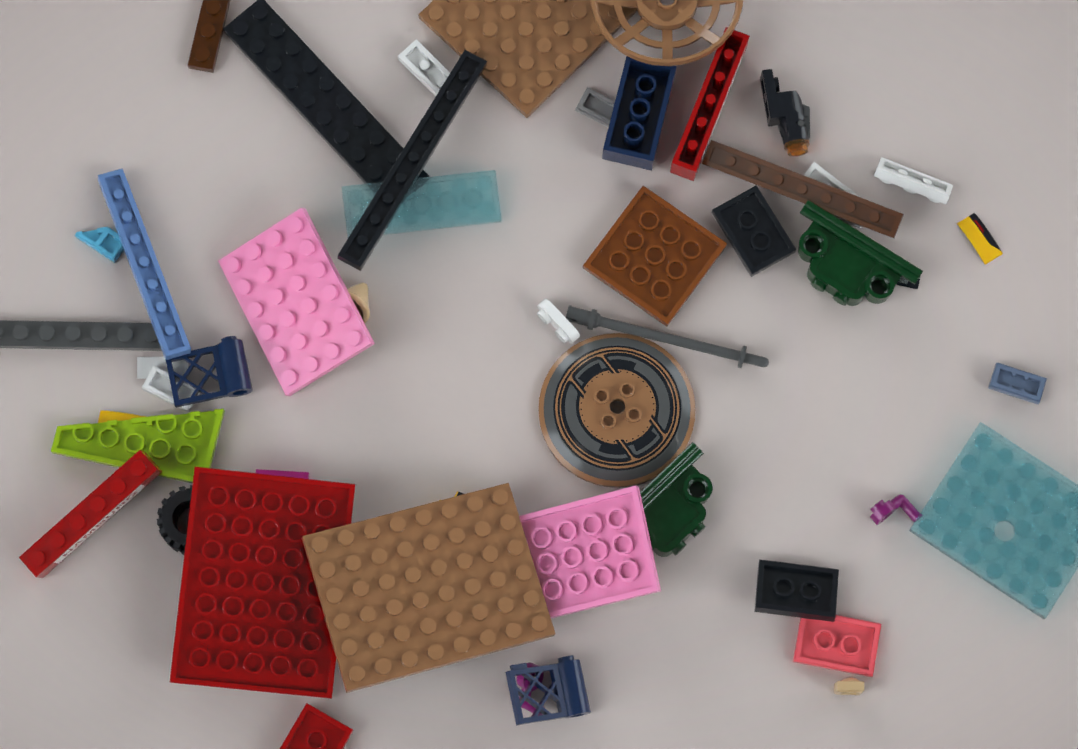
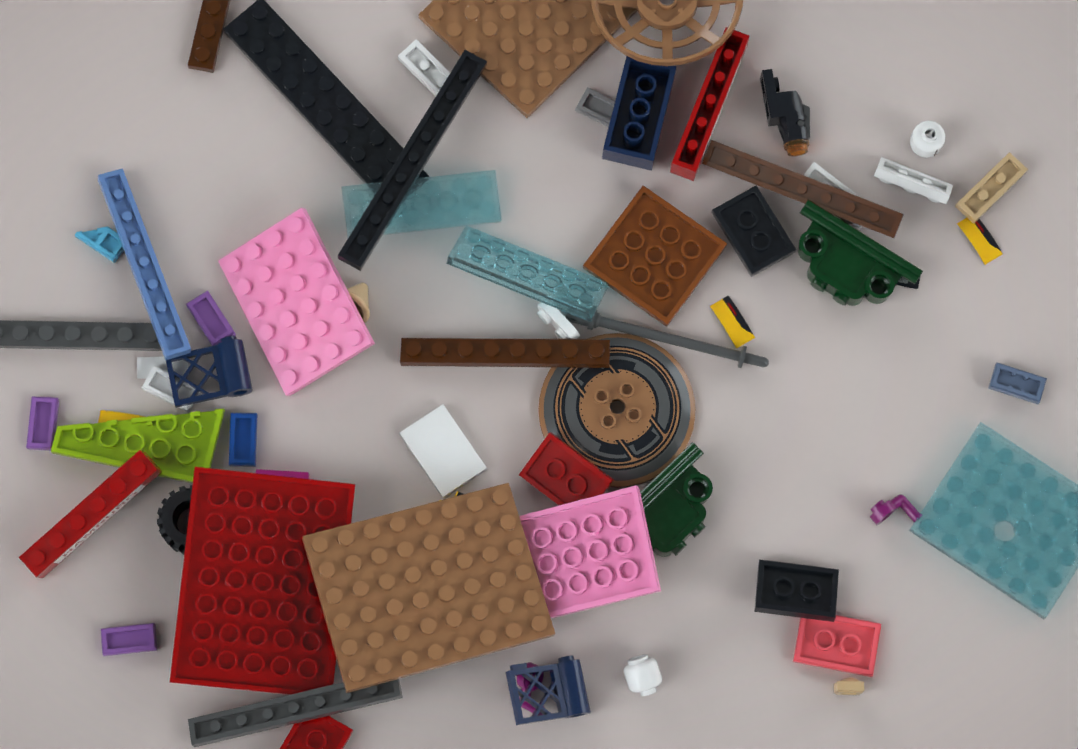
(42, 423): none -> medium lavender tile
(129, 639): none -> medium lavender tile
(210, 318): none -> medium lavender tile
(243, 439): none -> blue tile
(287, 711): none -> dark grey plate
(443, 451): none -> white tile
(505, 352): none -> reddish brown plate
(527, 273): none -> clear light blue plate
(564, 473): none -> red plate
(642, 674): none -> white head
(732, 321): none -> yellow sticker
(927, 139): none -> white head
(991, 187): none -> tan plate

